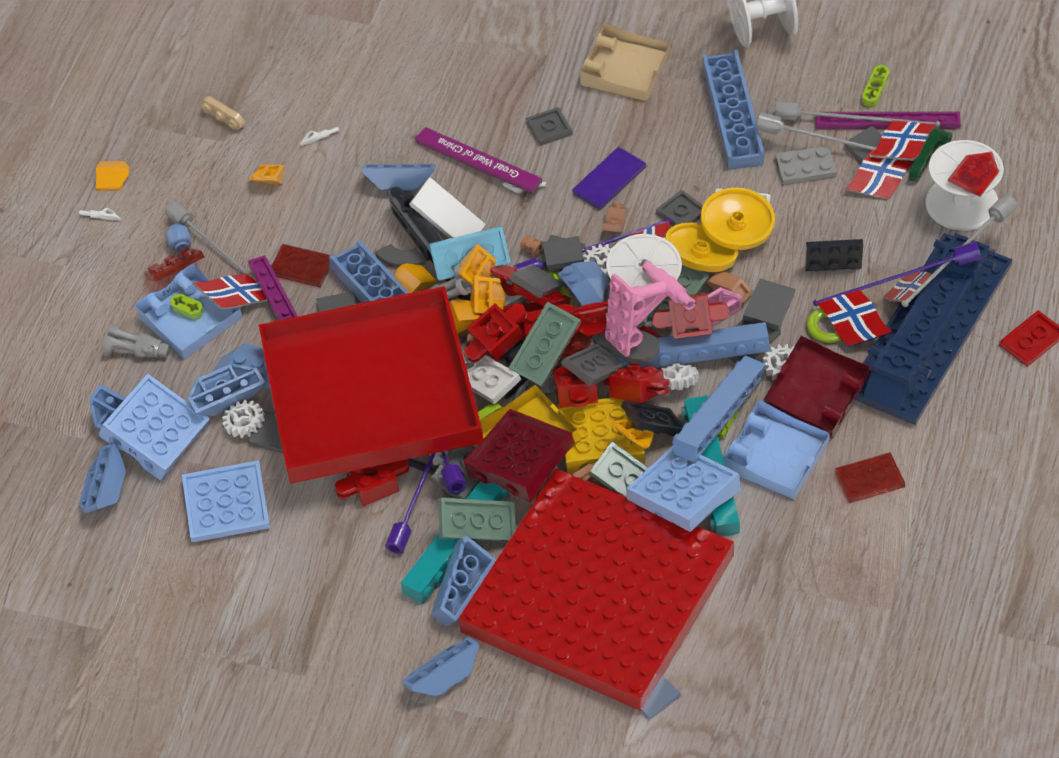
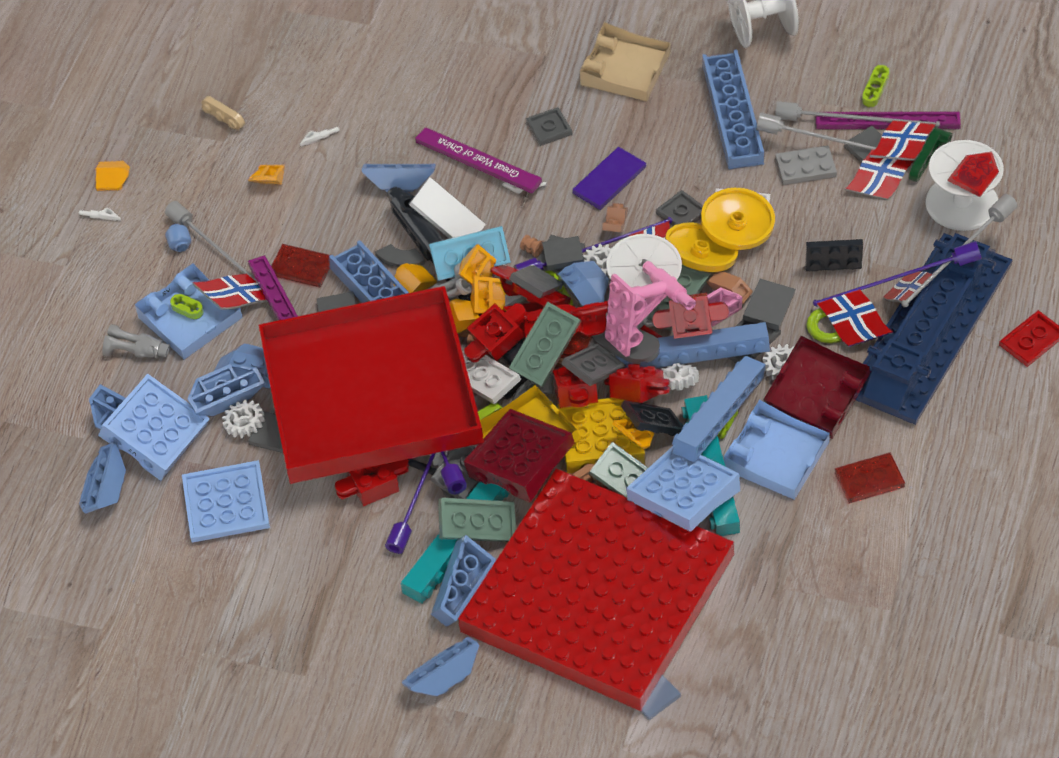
(173, 264): clear red plate -> none

